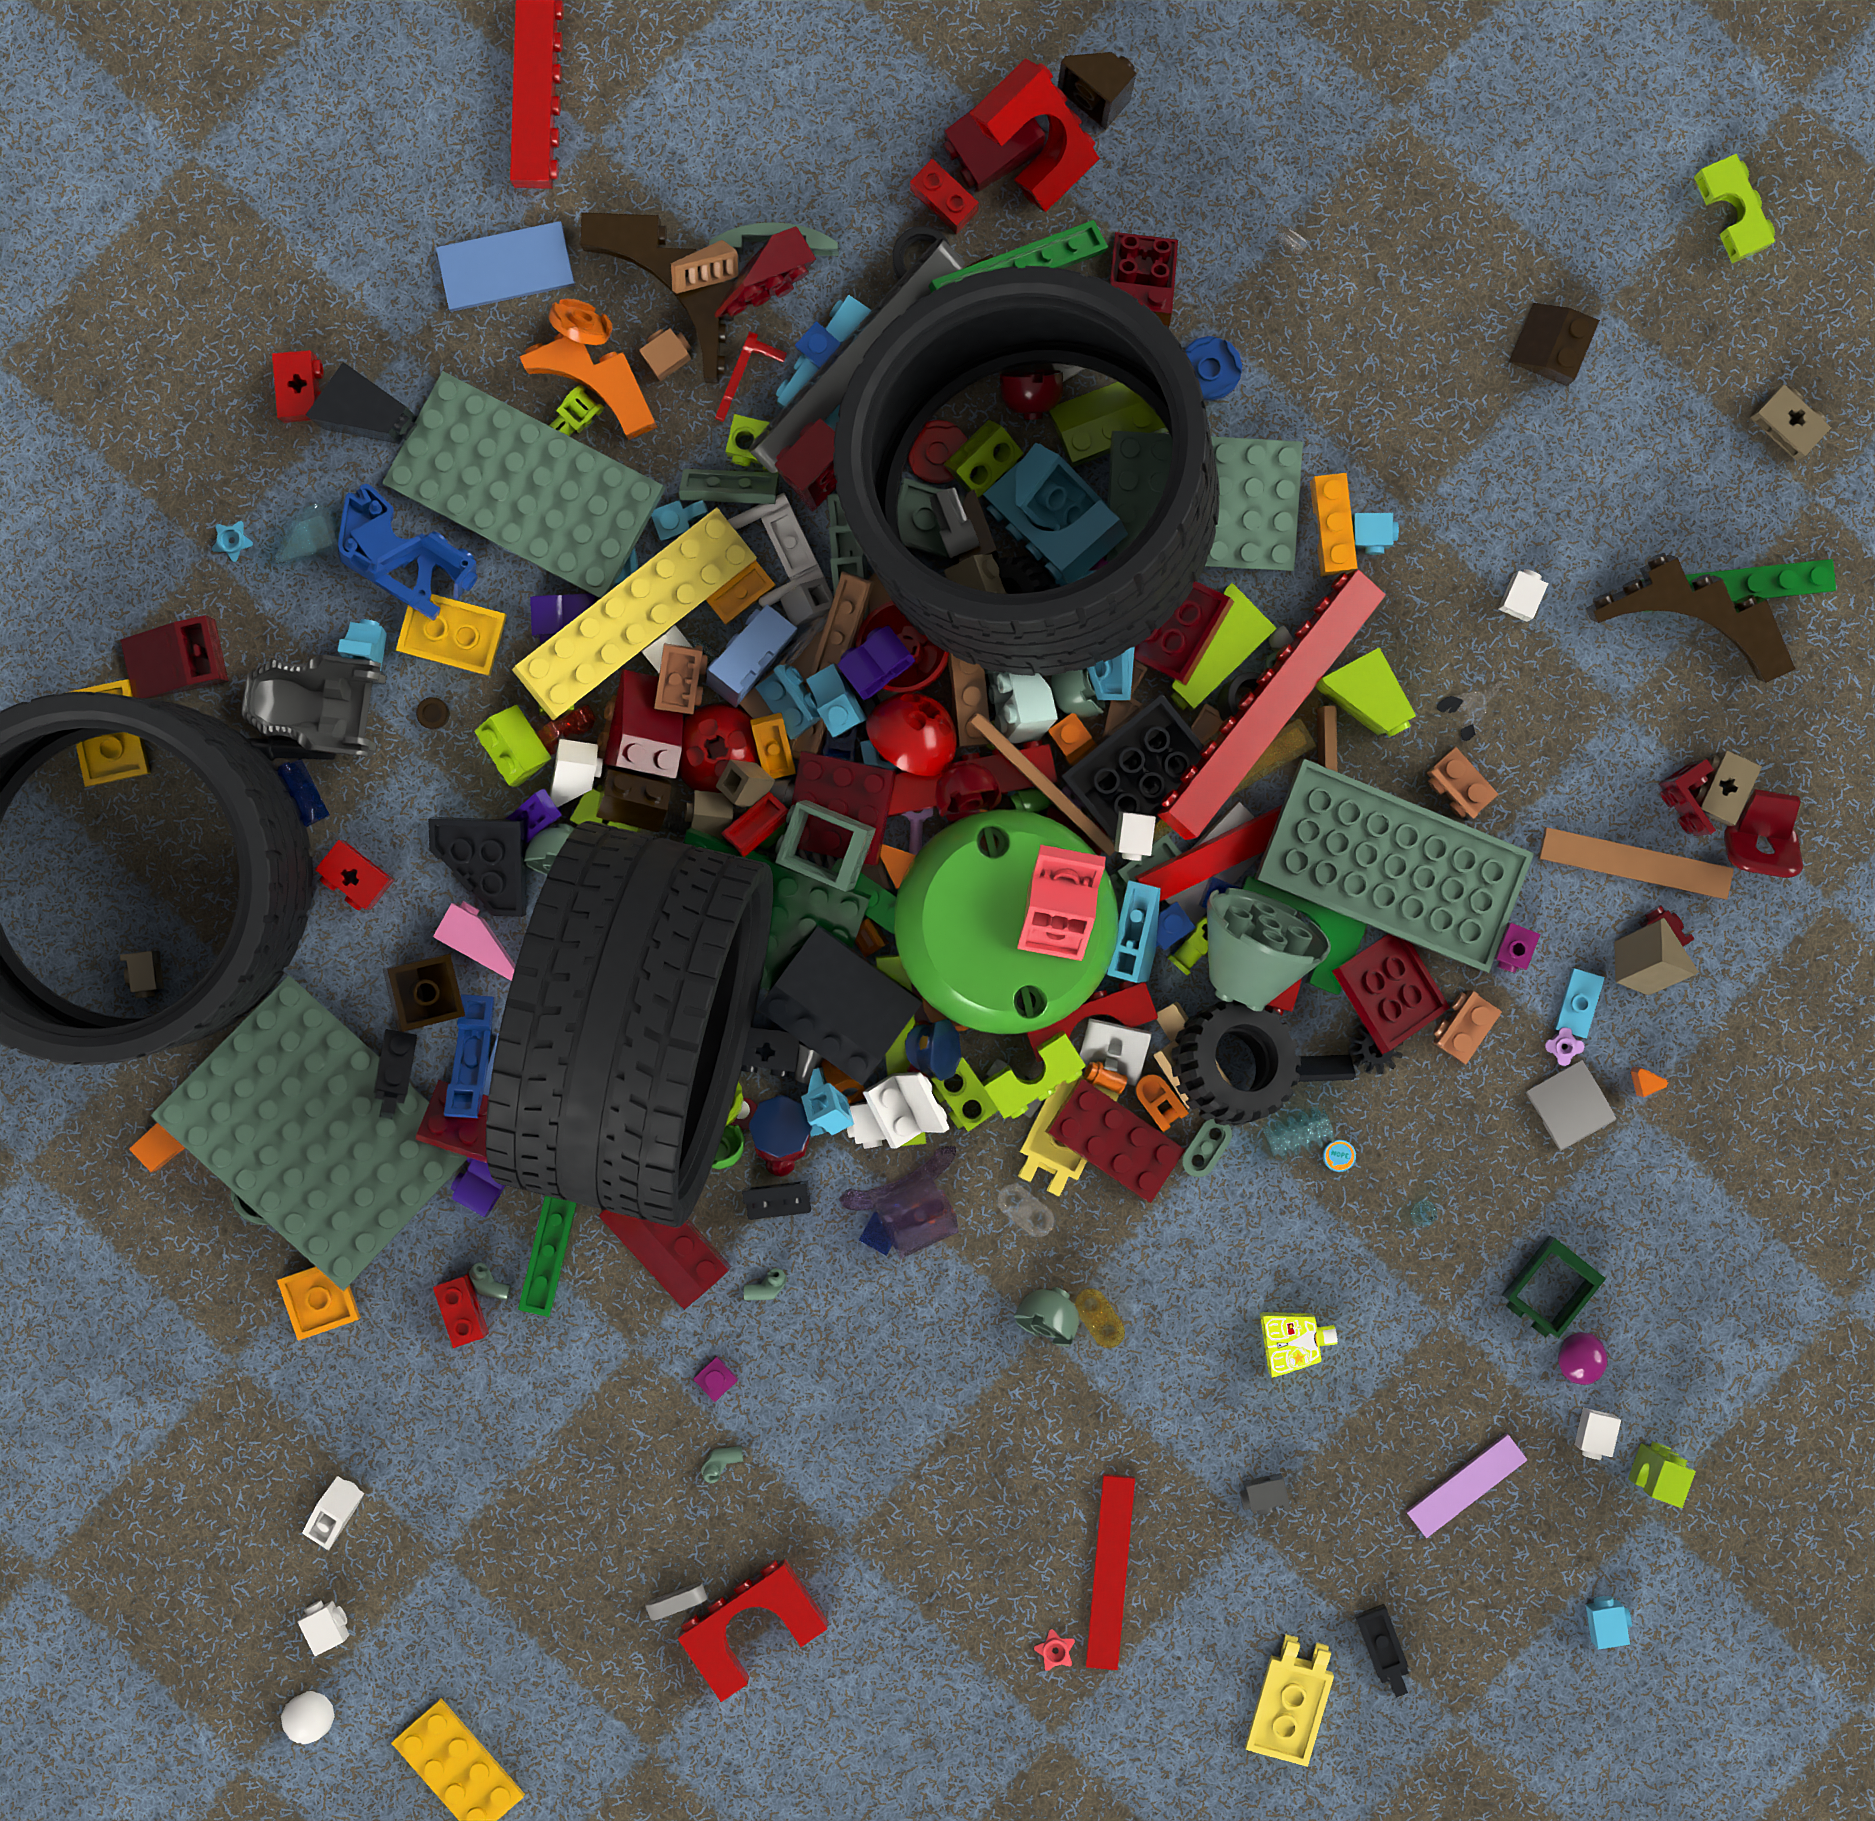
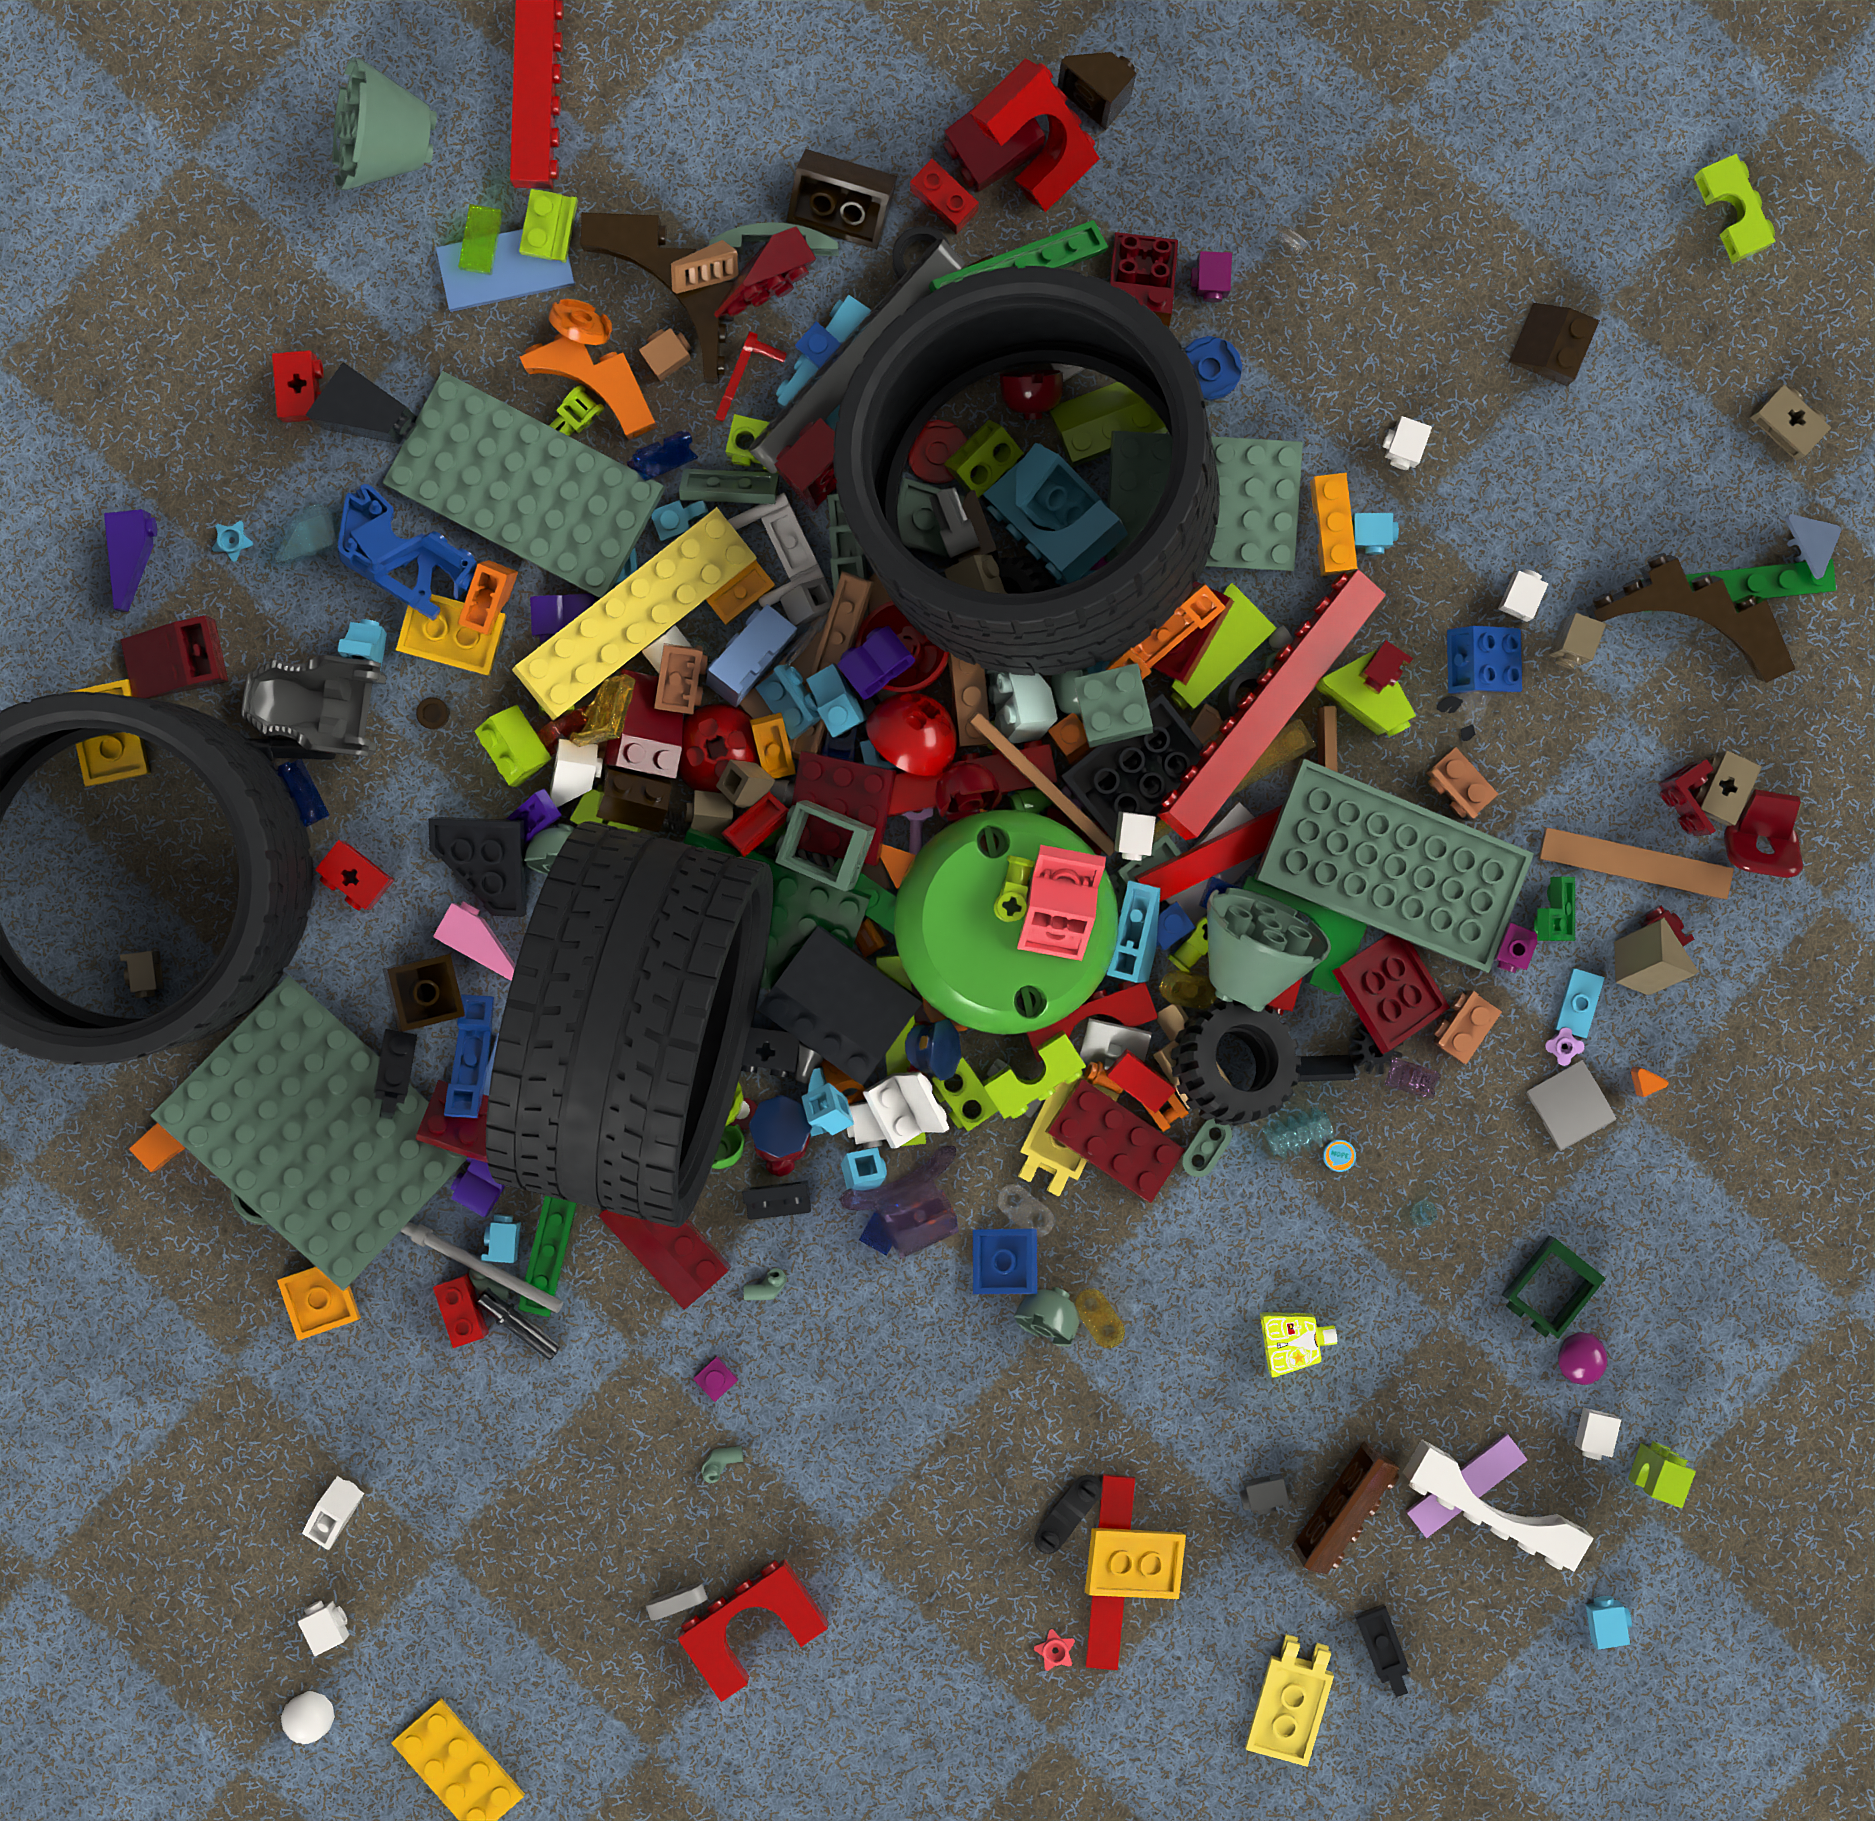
(129, 547): none -> dark purple slope
(379, 128): none -> sand green cone
(423, 1236): none -> light grey bar
(480, 239): none -> clear neon green plate
(487, 596): none -> orange arch
(502, 1239): none -> medium azure brick
(517, 1323): none -> black axle
(548, 225): none -> lime plate
(606, 712): none -> clear yellow wing
(659, 459): none -> clear blue hinge
(841, 198): none -> dark brown slope
(864, 1169): none -> medium azure brick
(1005, 1261): none -> blue plate
(1014, 887): none -> lime connector
(1067, 1514): none -> black piece
(1113, 705): none -> sand green brick
(1135, 1563): none -> yellow plate
(1140, 1081): none -> red tile
(1182, 989): none -> clear yellow plate
(1196, 610): none -> orange slope
(1212, 275): none -> magenta brick
(1345, 1509): none -> reddish brown slope
(1384, 667): none -> dark red brick
(1406, 443): none -> white brick
(1412, 1078): none -> leg
(1484, 659): none -> blue bracket
(1550, 1535): none -> white arch
(1559, 920): none -> green plate
(1576, 640): none -> dark tan brick
(1815, 541): none -> sand blue piece

